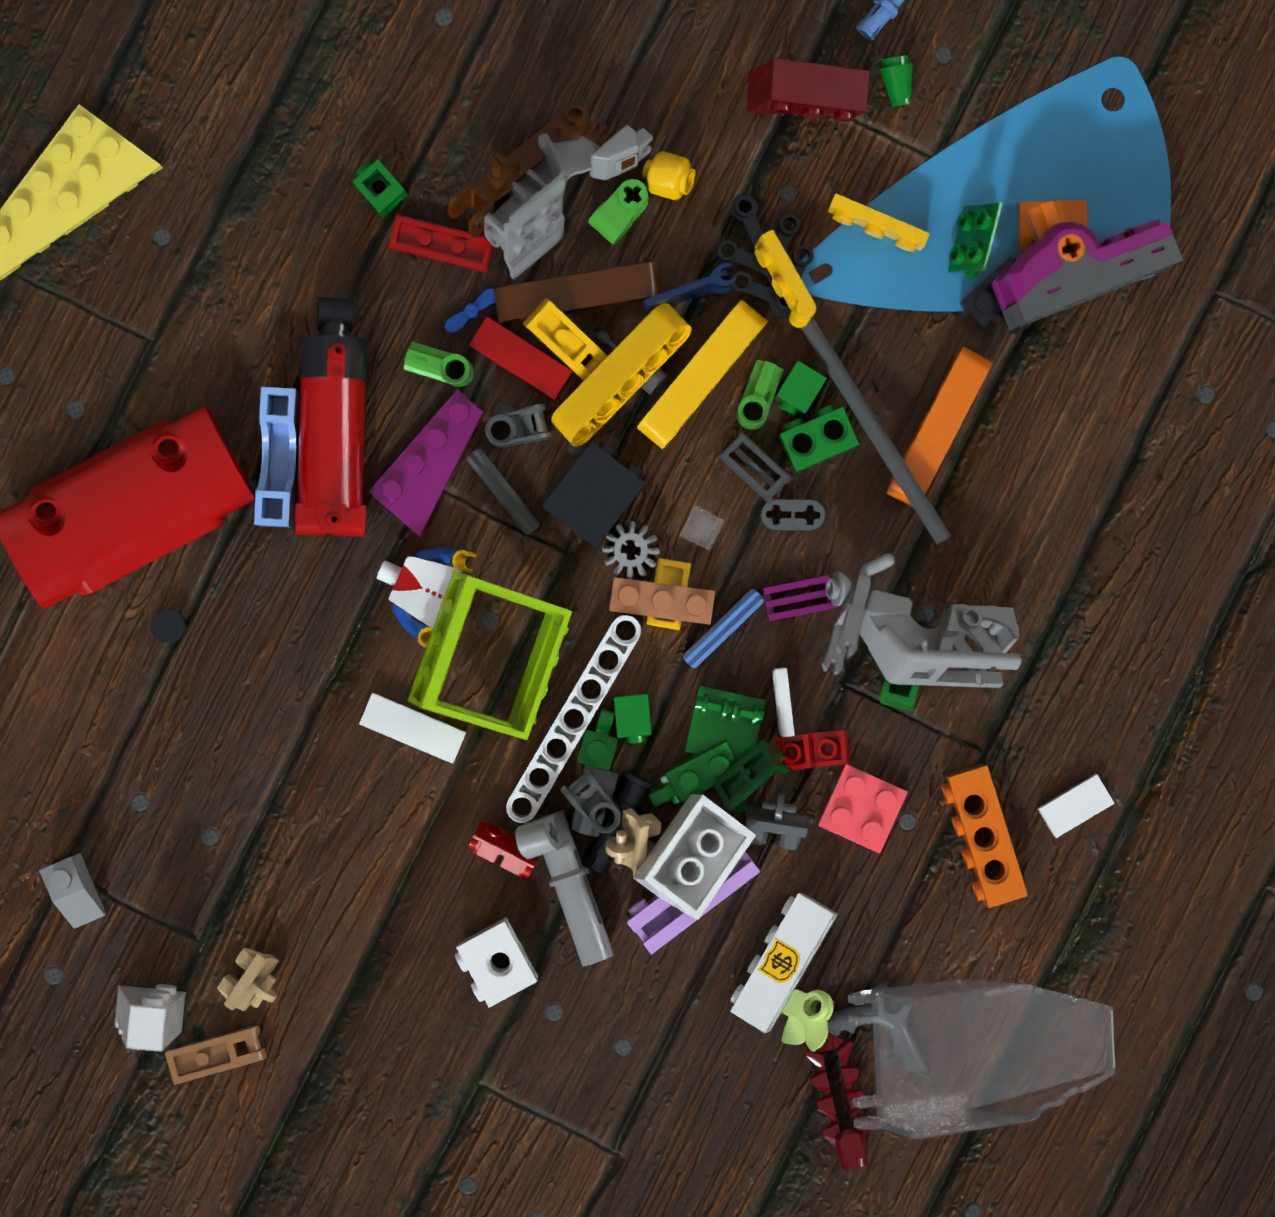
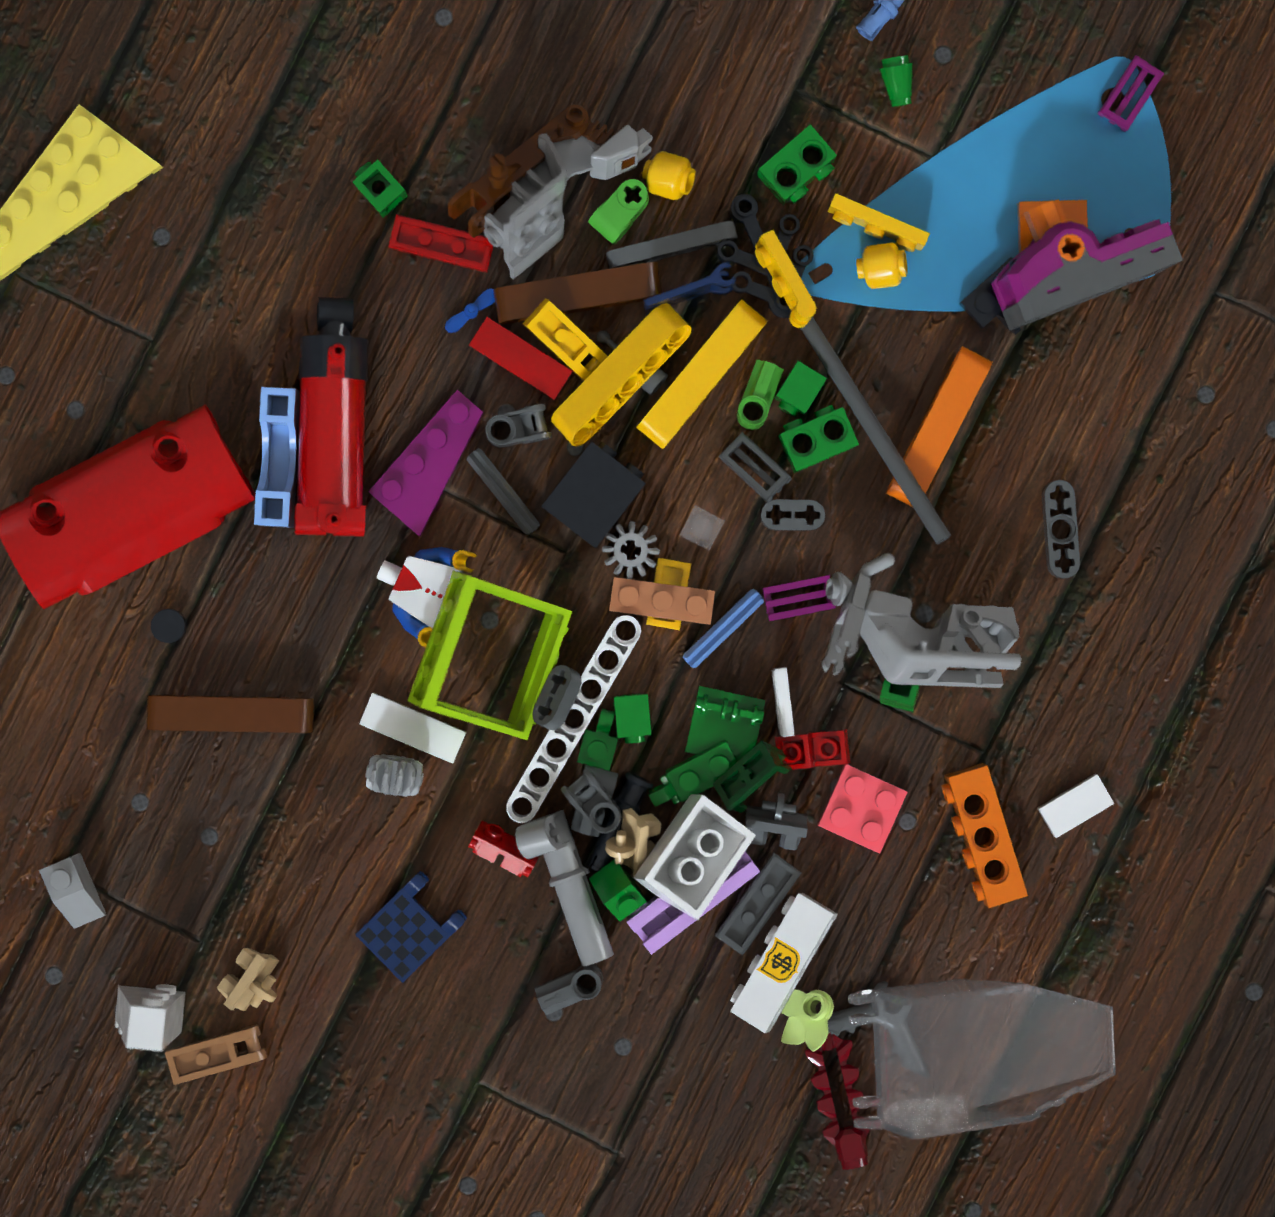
(230, 713): none -> reddish brown beam
(394, 775): none -> light grey gear
(405, 932): none -> dark blue flag
(436, 364): bright green piece -> none
(491, 982): white brick -> none
(557, 697): none -> dark grey beam
(567, 990): none -> dark grey piece
(617, 890): none -> green brick
(672, 245): none -> dark grey beam
(758, 903): none -> dark grey tile
(791, 160): none -> green brick
(807, 90): dark red wedge -> none
(882, 265): none -> yellow head
(974, 239): green hinge -> none
(1051, 504): none -> dark grey beam
(1114, 117): none -> magenta tile

